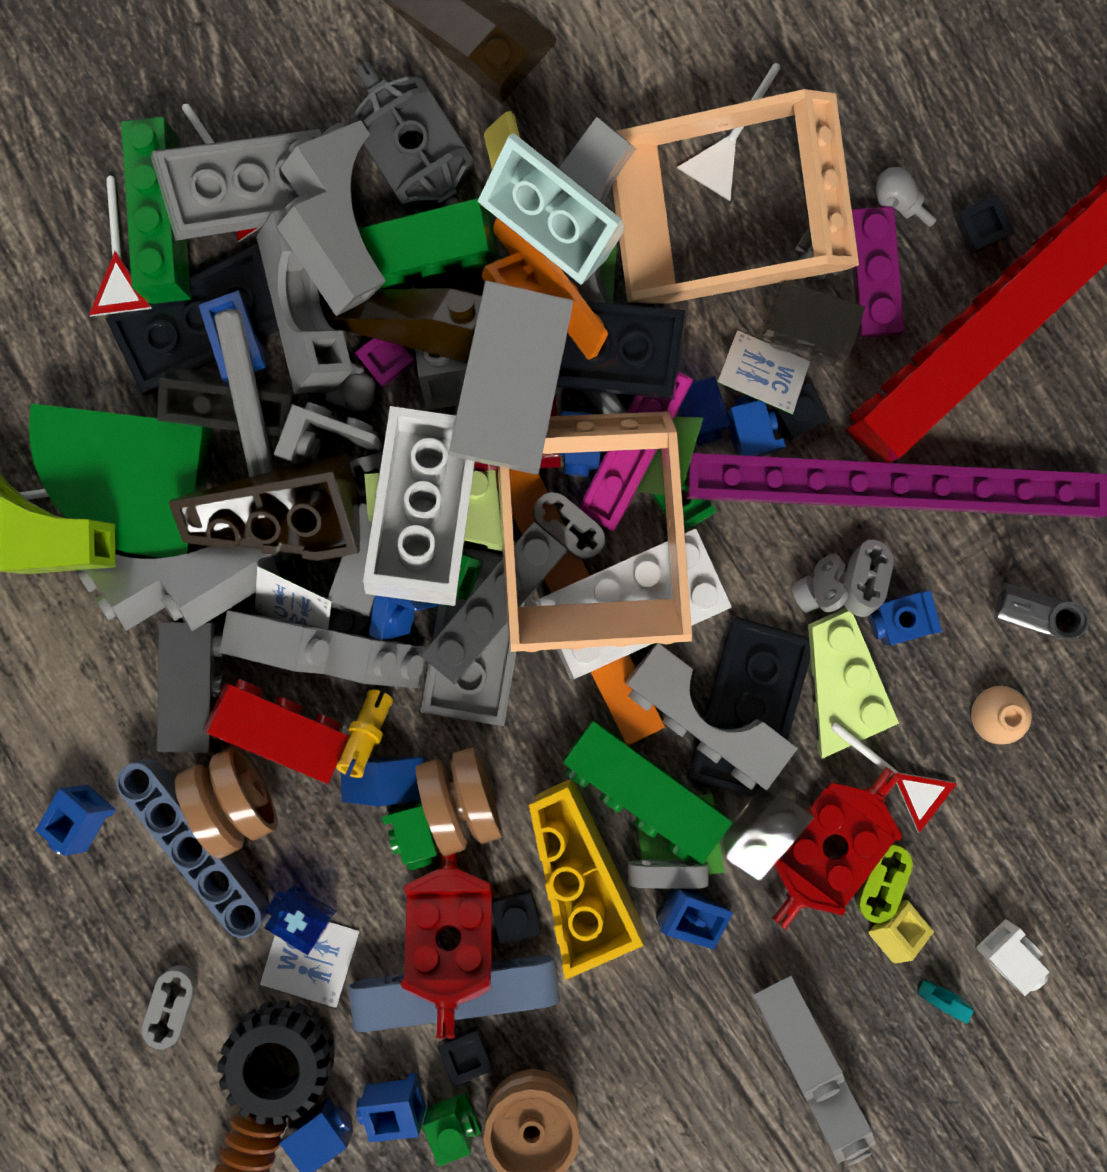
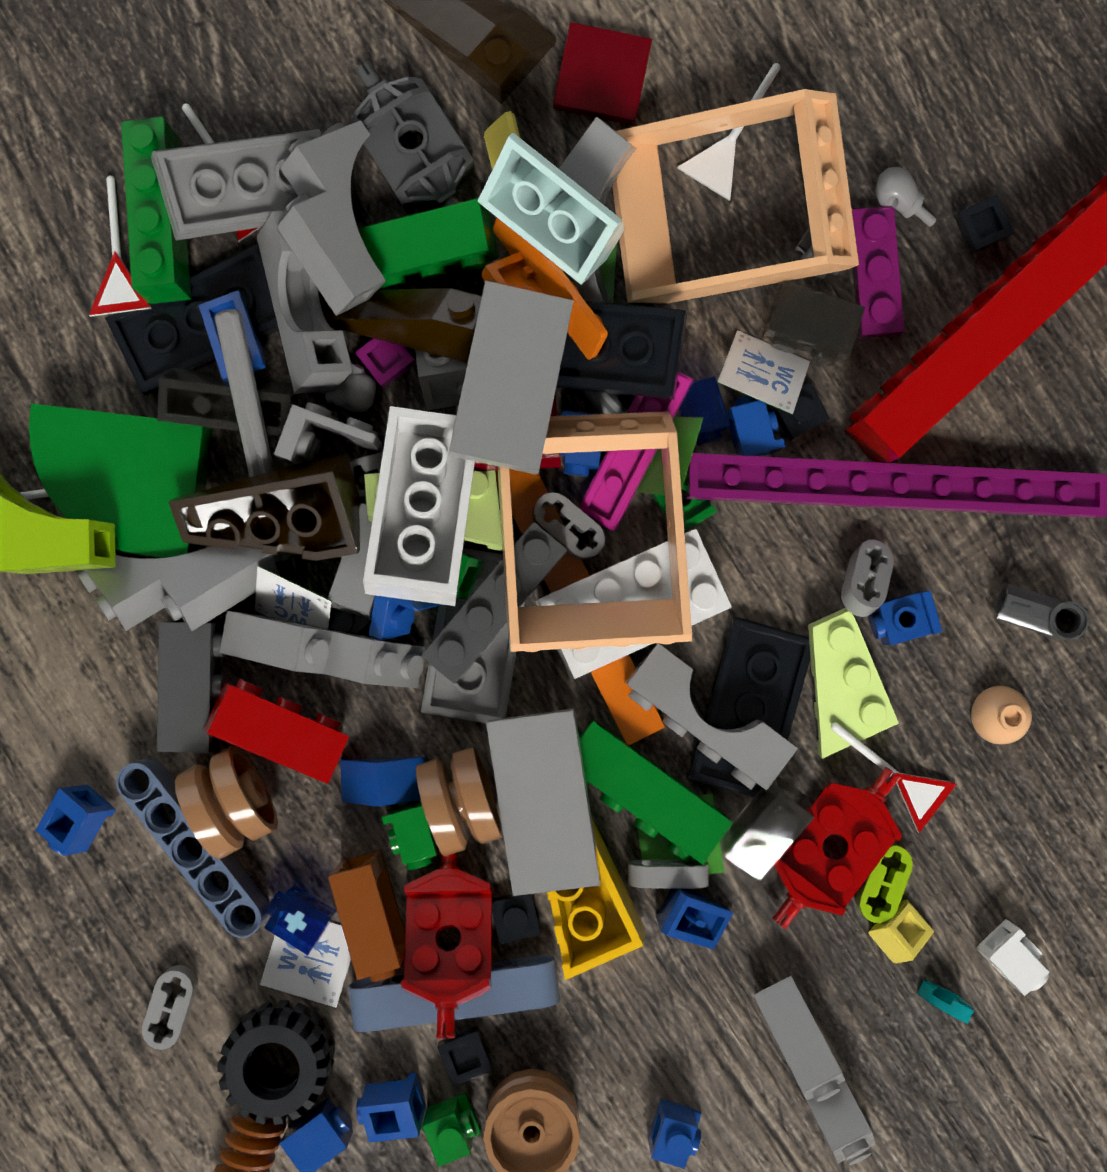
(364, 733): yellow pin -> none
(369, 915): none -> dark orange window
(543, 802): none -> light grey tile
(602, 73): none -> dark red tile
(674, 1133): none -> blue brick
(817, 590): light grey piece -> none

